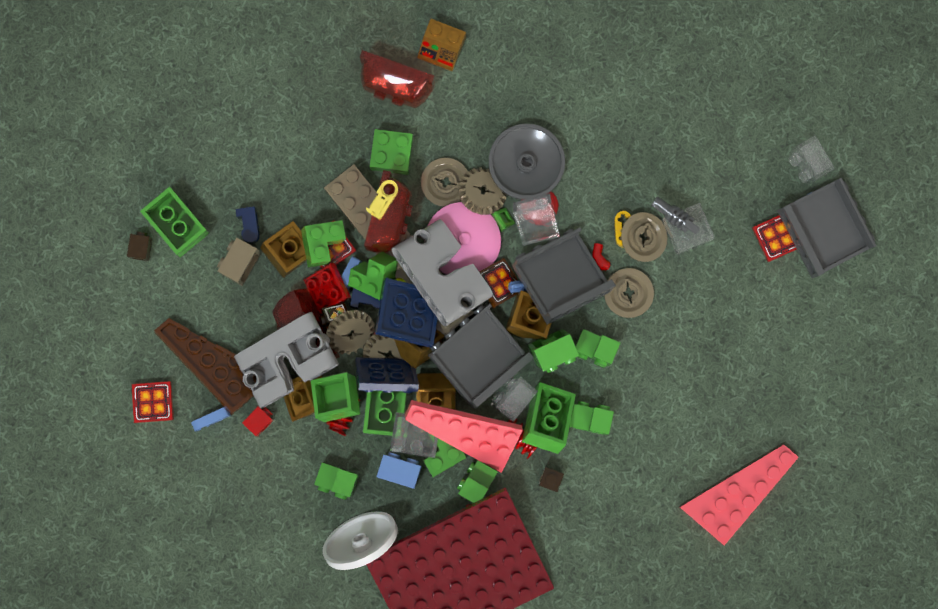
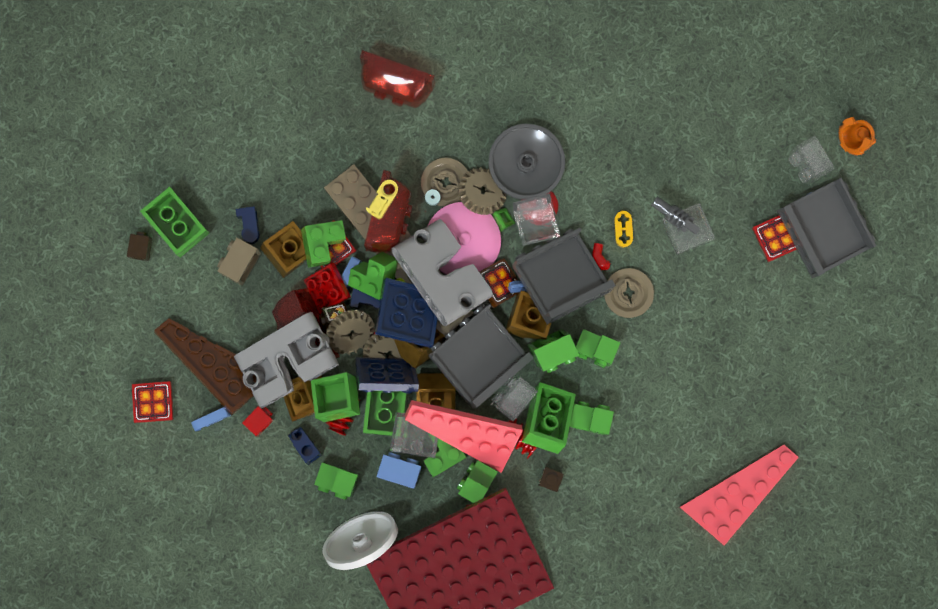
(304, 445): none -> dark blue leg
(391, 151): bright green piece -> none
(429, 194): none -> light aqua piece
(441, 45): pearl gold slope -> none
(654, 231): dark tan gear -> none
(856, 136): none -> orange helmet

